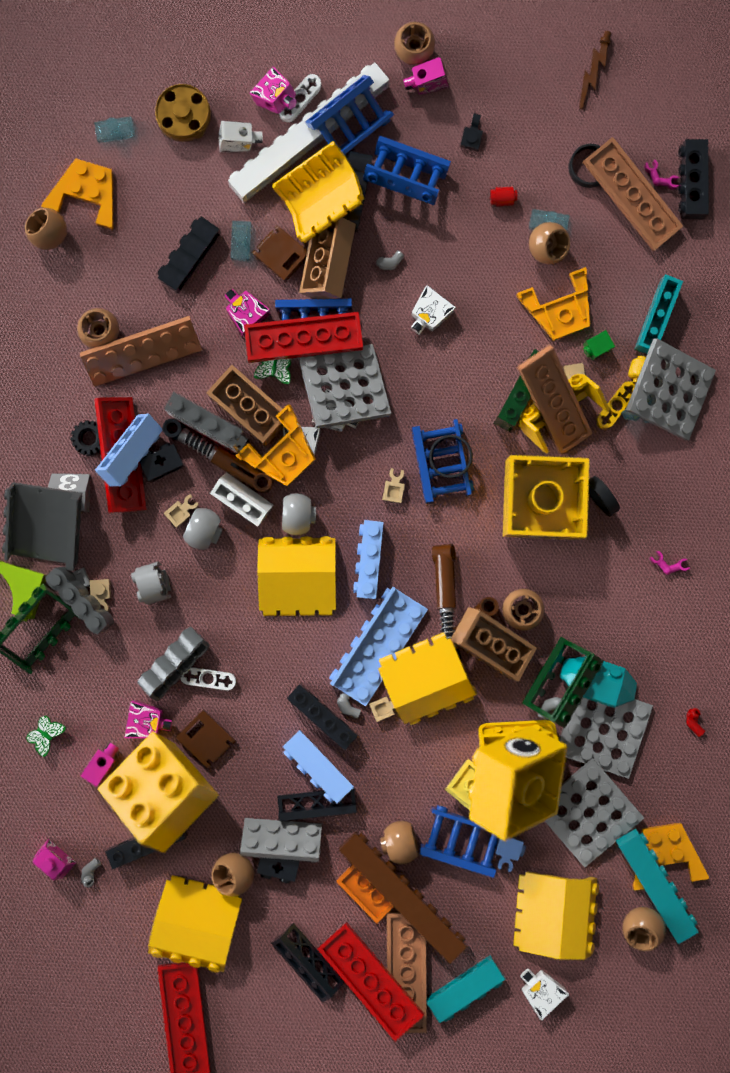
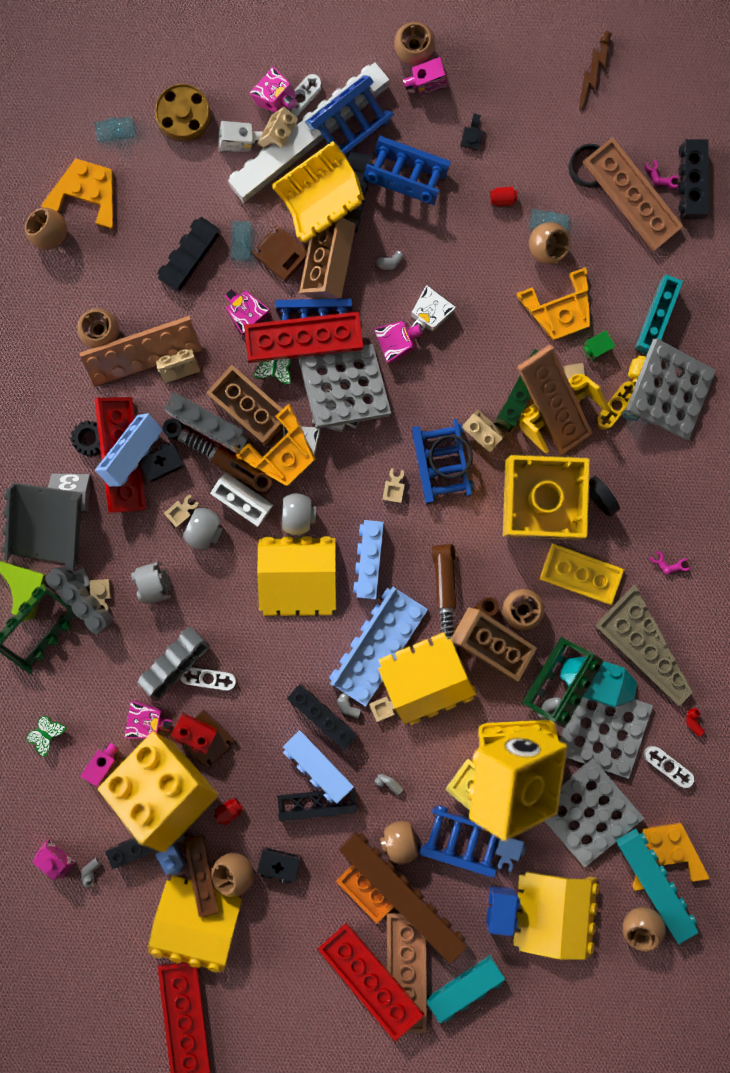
(171, 860): none -> medium blue brick
(177, 365): none -> tan bracket
(194, 733): none -> red brick
(201, 876): none -> reddish brown plate
(228, 811): none -> red brick
(278, 128): none -> tan bracket
(281, 839): light grey plate -> none
(303, 967): black fence -> none
(390, 782): none -> light grey arm
(397, 339): none -> dark pink torso
(483, 430): none -> tan bracket
(501, 916): none -> blue piece
(542, 992): white torso -> none
(581, 574): none -> yellow tile
(640, 640): none -> dark tan wing
(676, 779): none -> white beam

